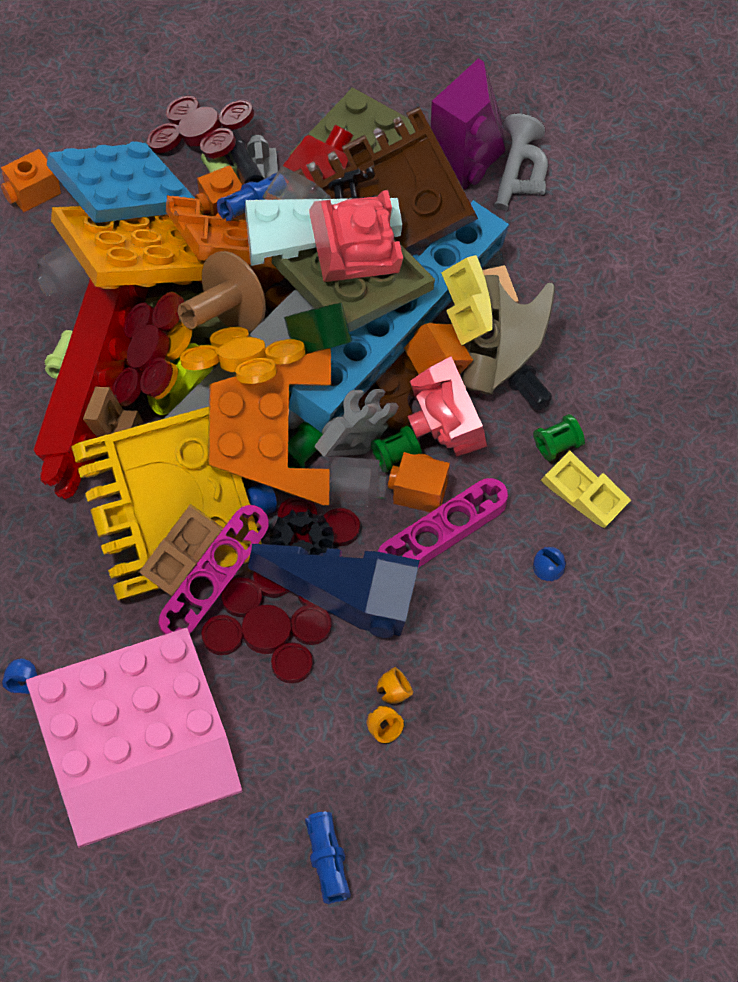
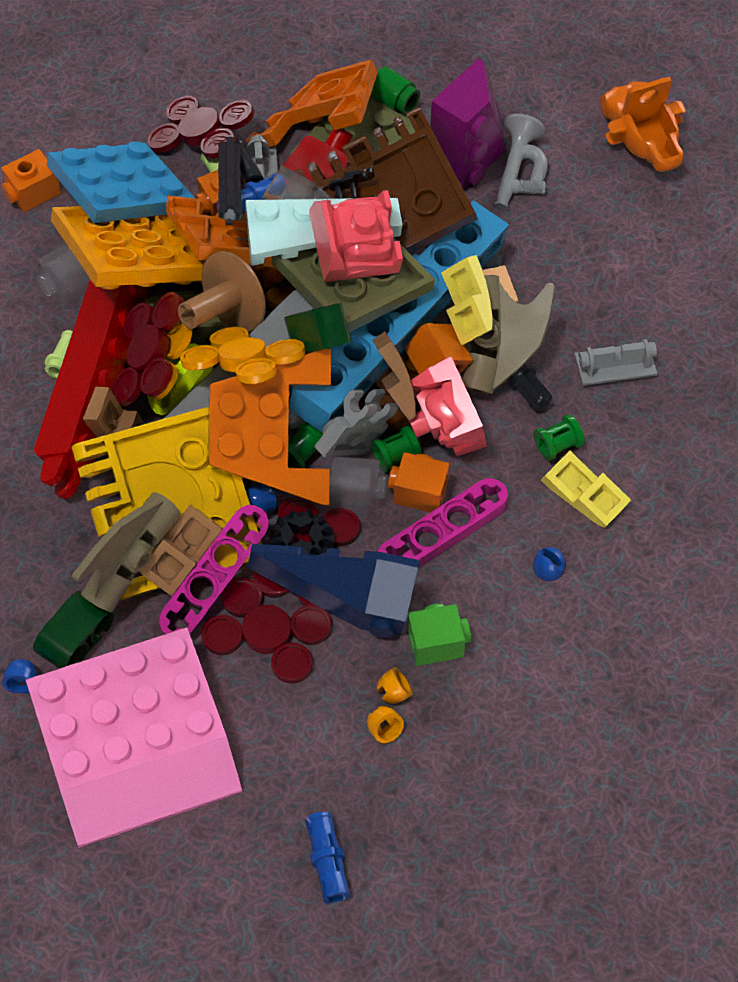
(72, 631): none -> dark green beam
(125, 551): none -> dark tan pin
(229, 181): none -> black axle
(335, 93): none -> orange wing
(395, 91): none -> green brick
(398, 381): none -> medium nougat slope
(437, 634): none -> bright green brick
(616, 363): none -> light grey hinge
(645, 121): none -> orange piece

